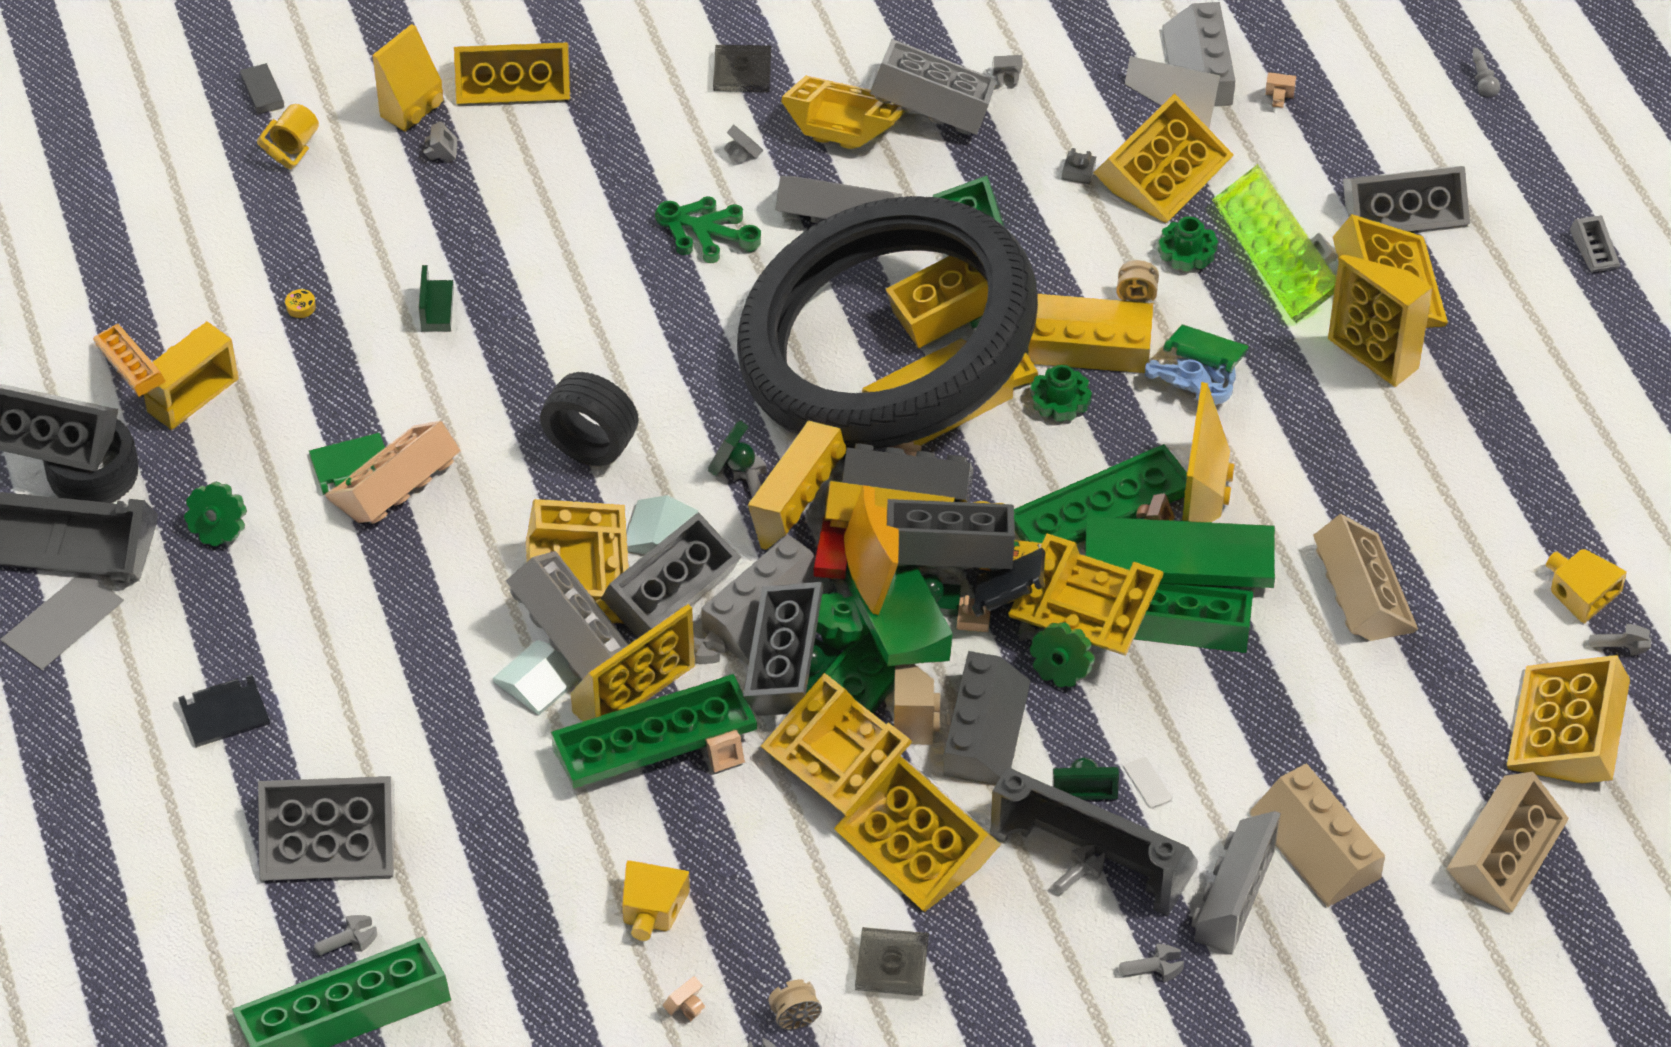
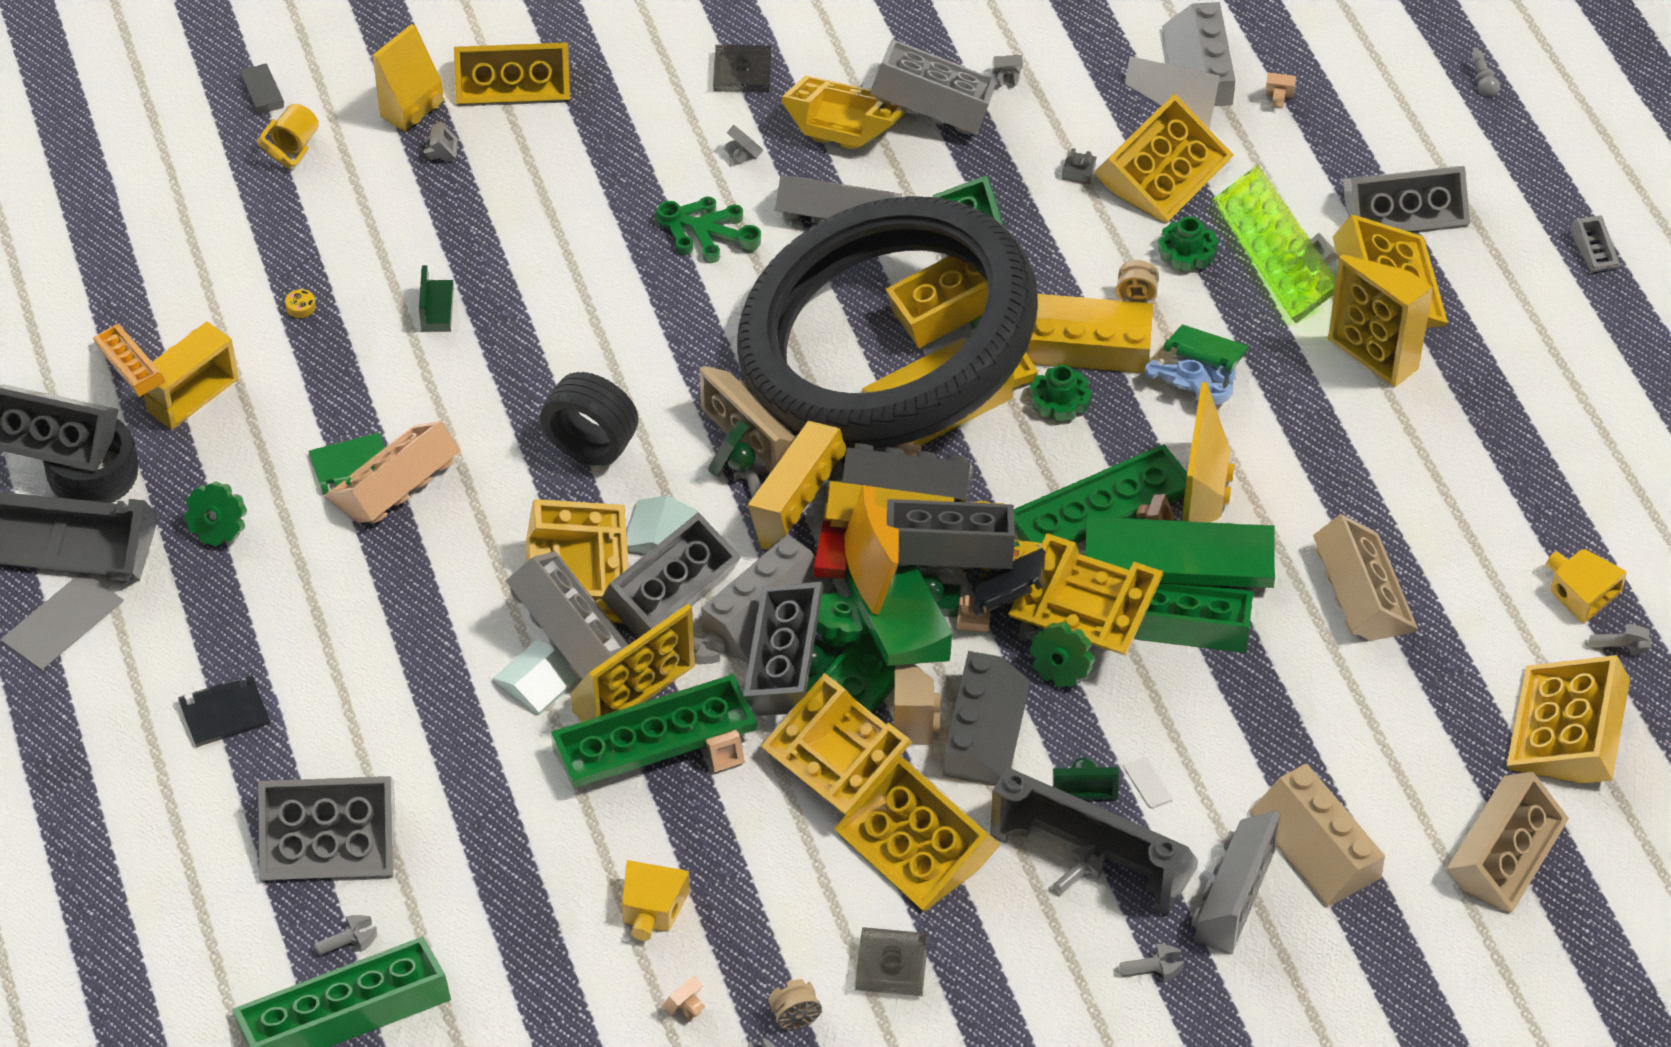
(730, 401): none -> tan slope

